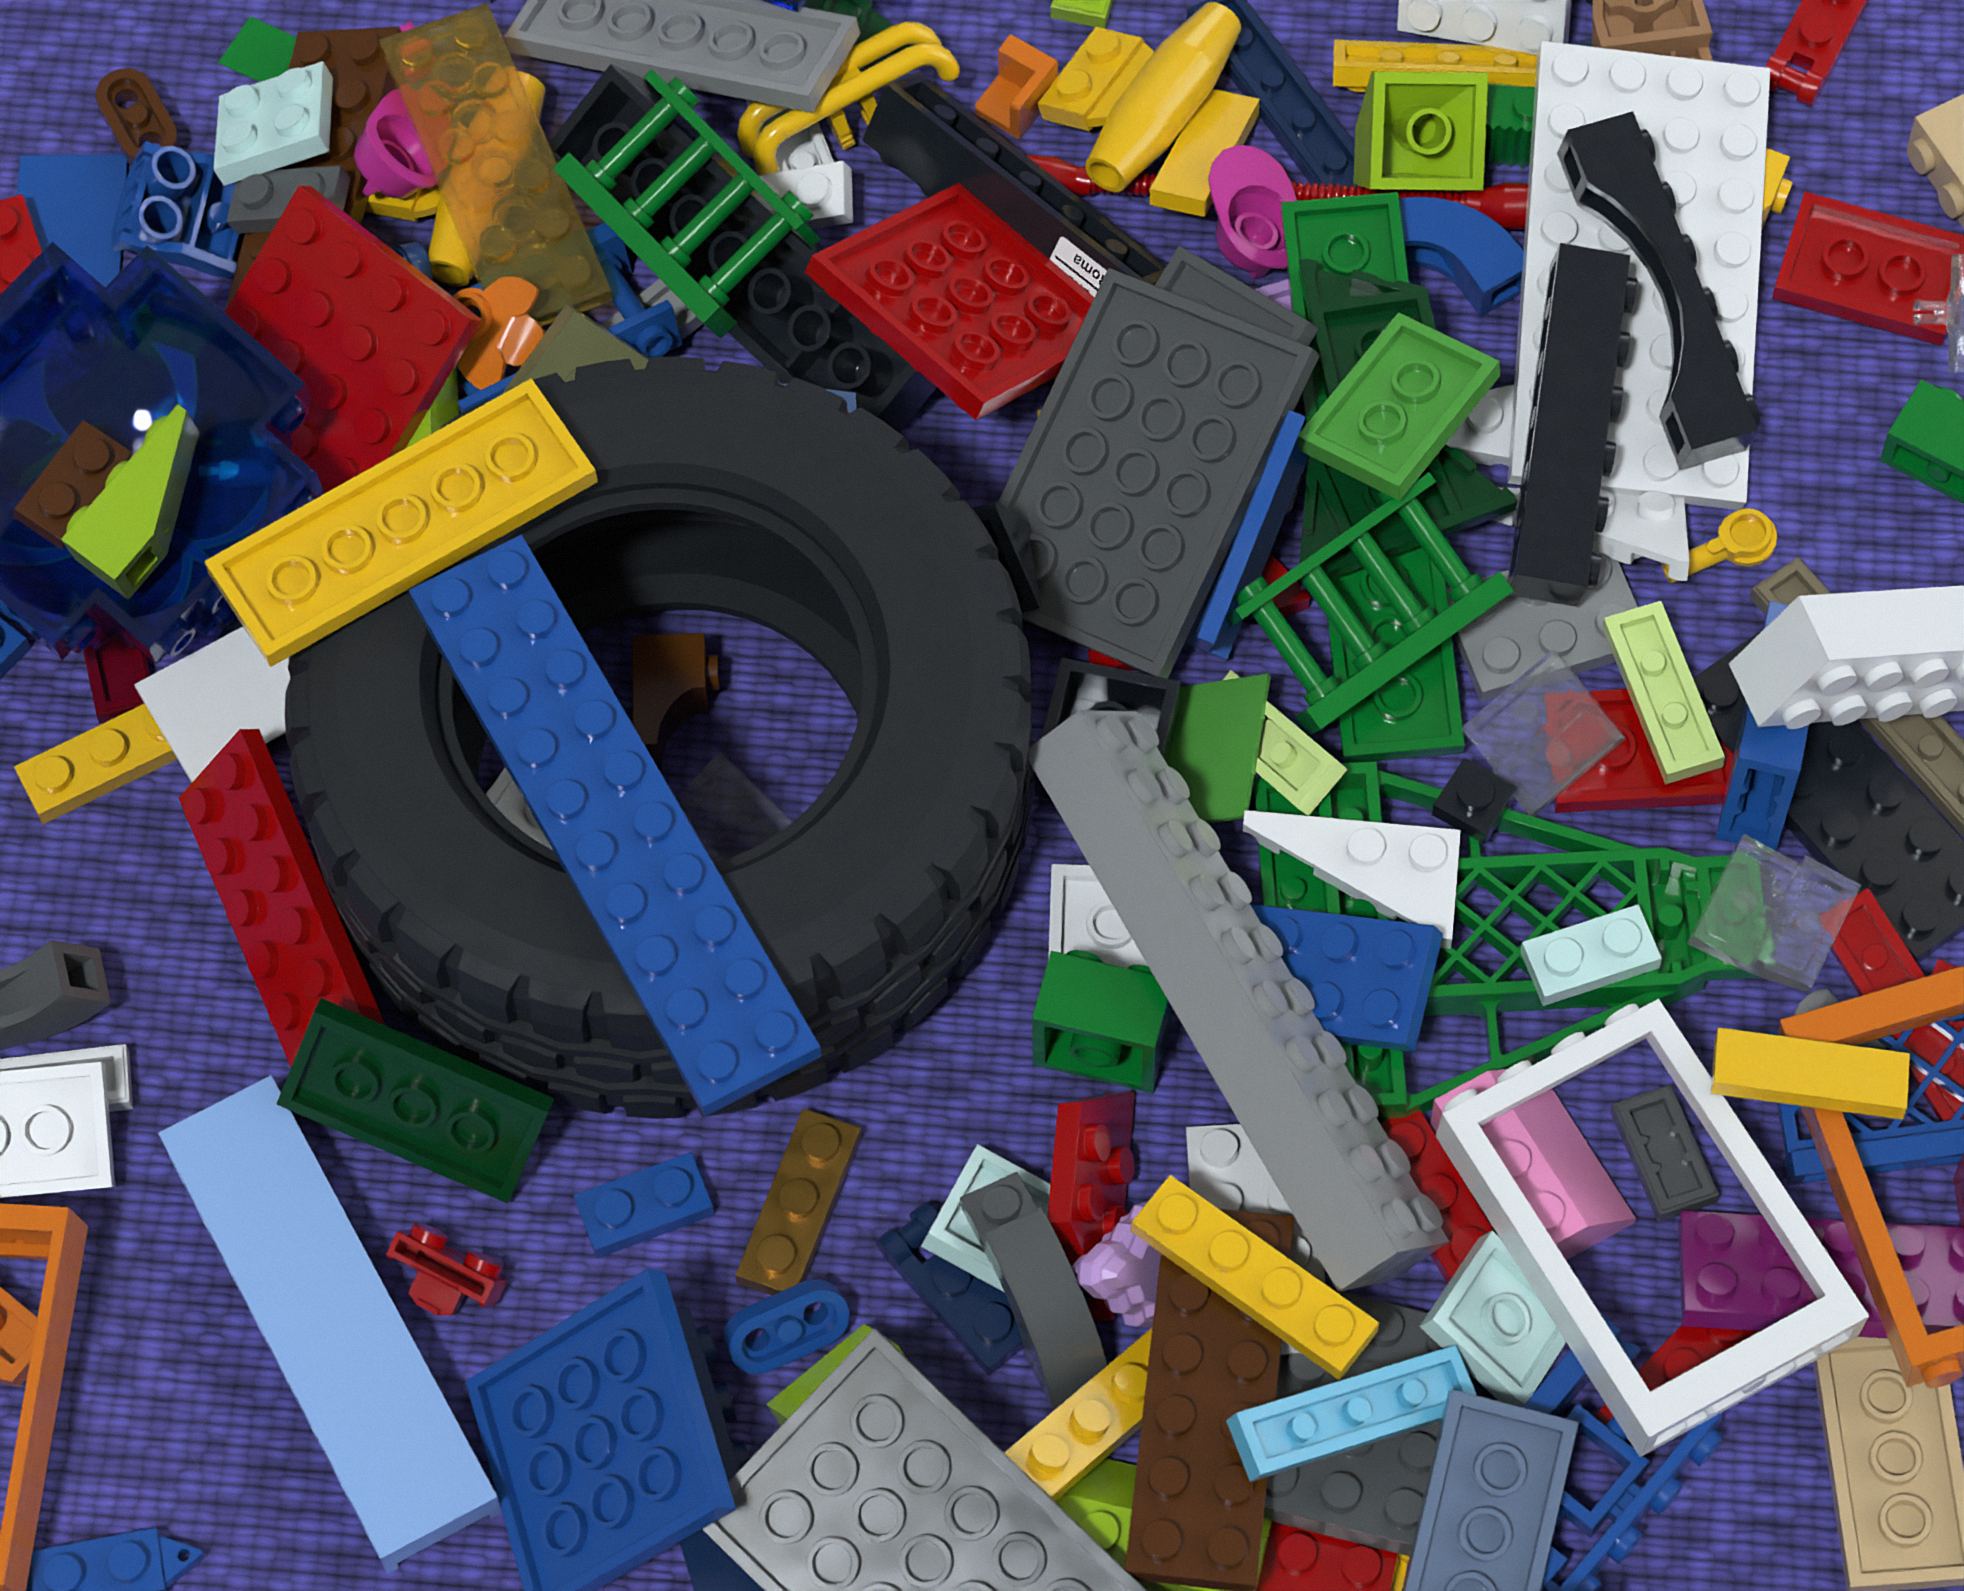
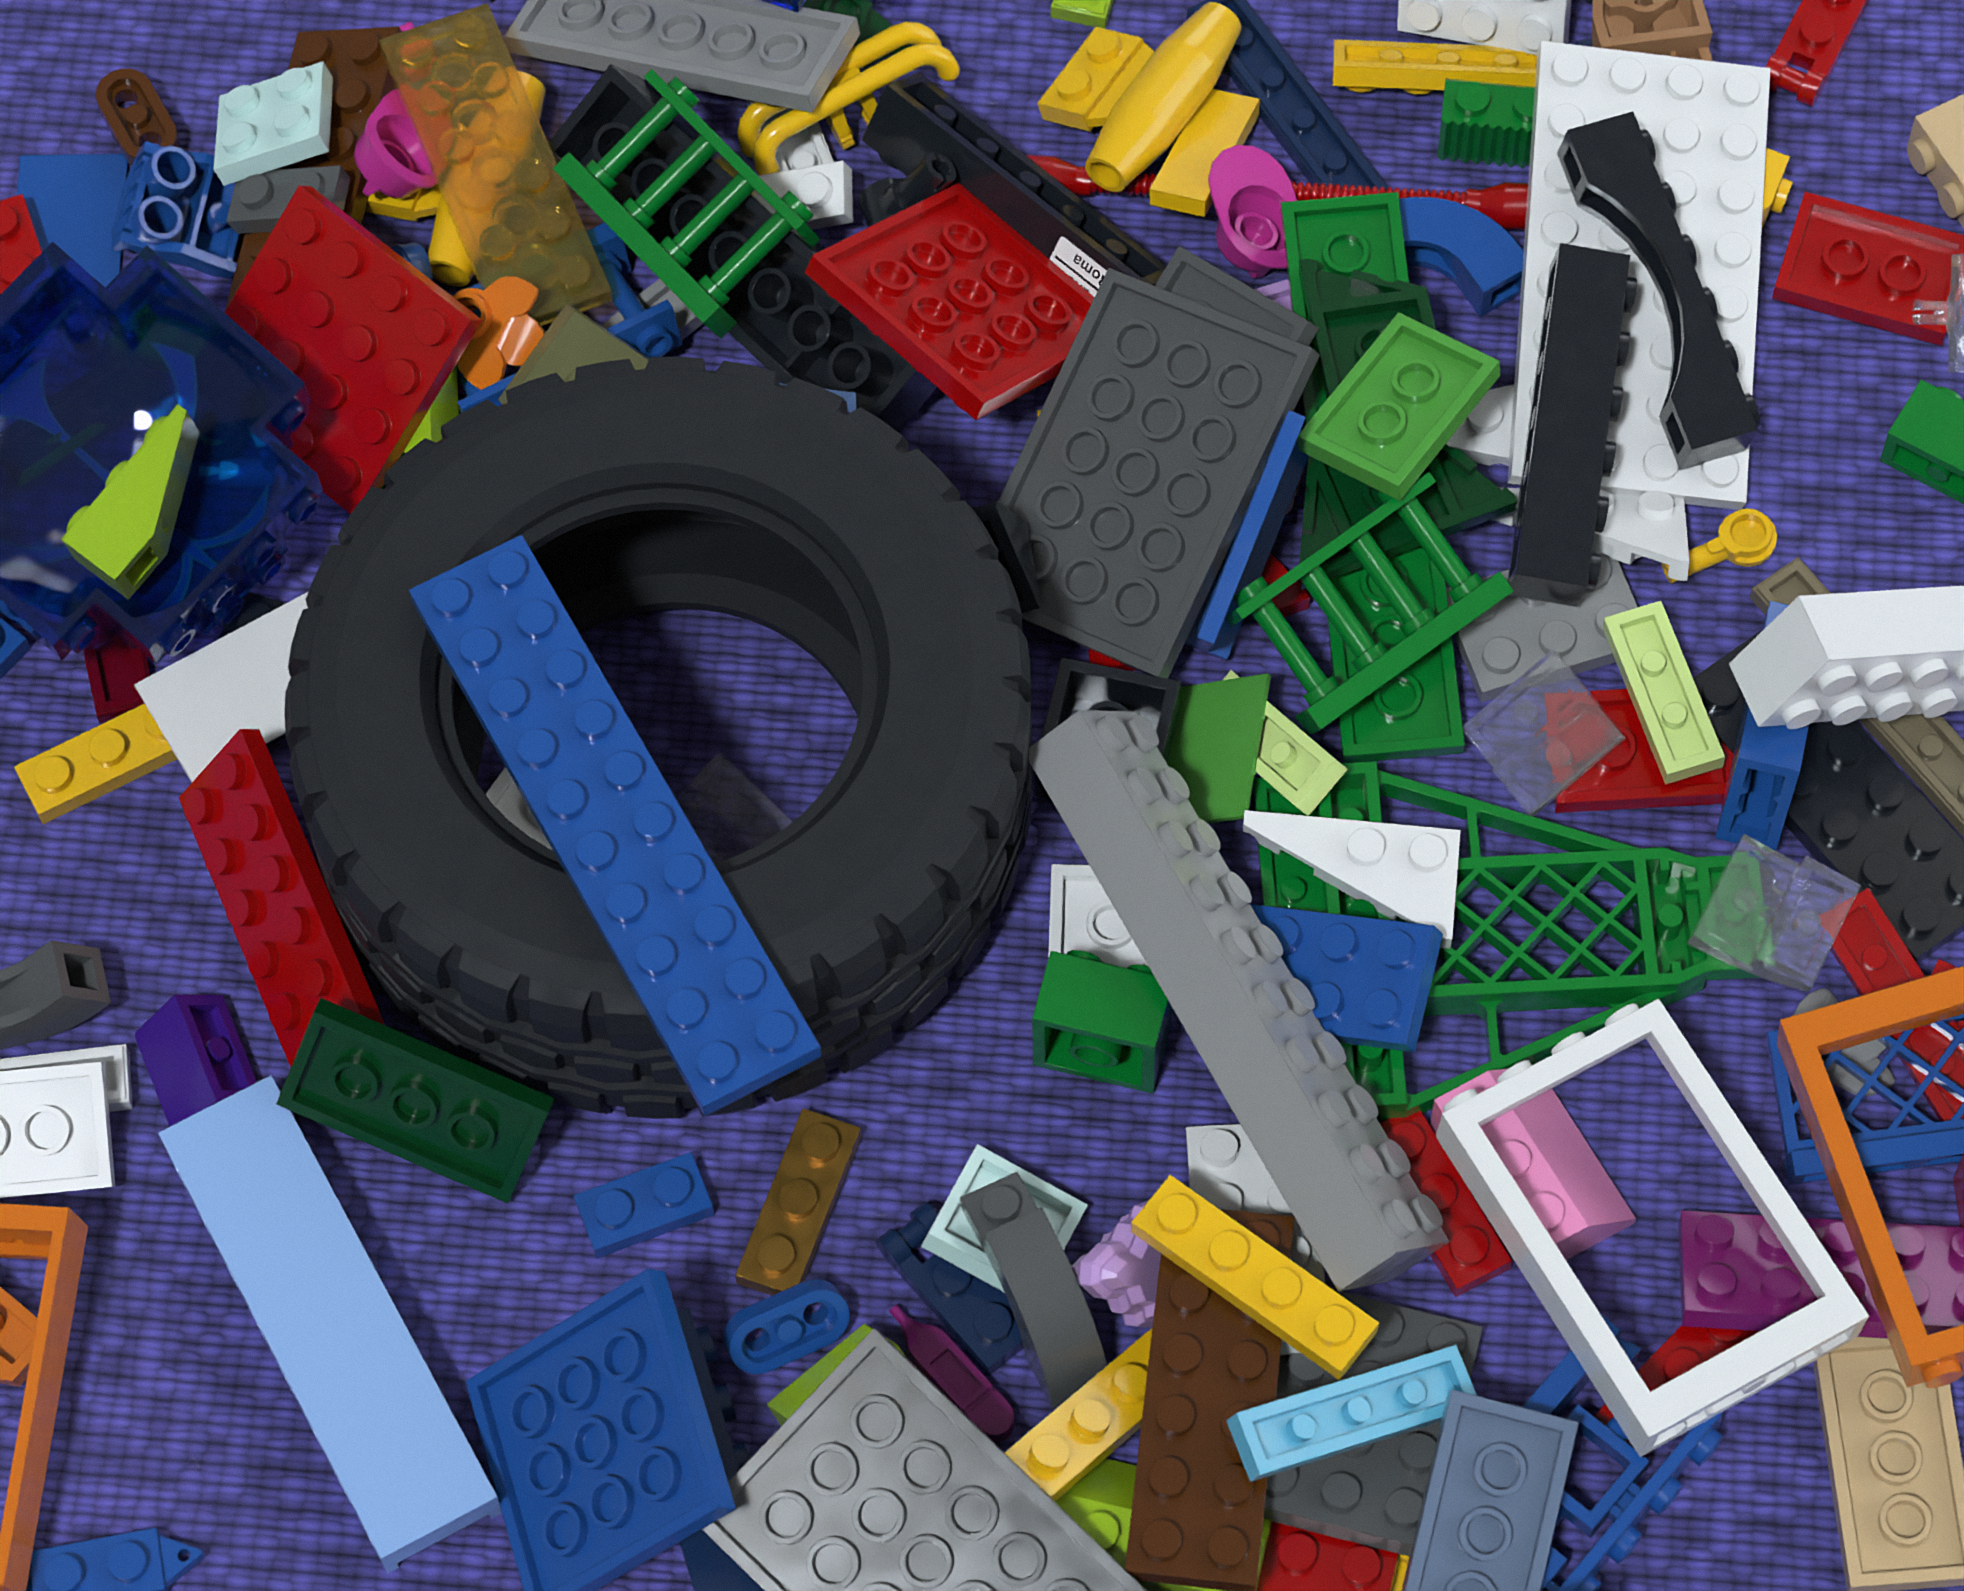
(70, 482): reddish brown plate -> none
(193, 1055): none -> dark purple panel
(259, 51): green sticker -> none
(400, 522): yellow plate -> none
(444, 1273): red piece -> none
(670, 685): reddish brown arch -> none
(896, 194): none -> black pin
(956, 1376): none -> magenta piece
(1020, 84): orange panel -> none
(1091, 1176): red wing -> none
(1422, 131): lime slope -> none
(1474, 800): black plate -> none
(1496, 1323): light aqua plate -> none
(1590, 955): light aqua plate -> none
(1664, 1153): dark grey plate -> none
(1810, 1073): yellow tile -> none

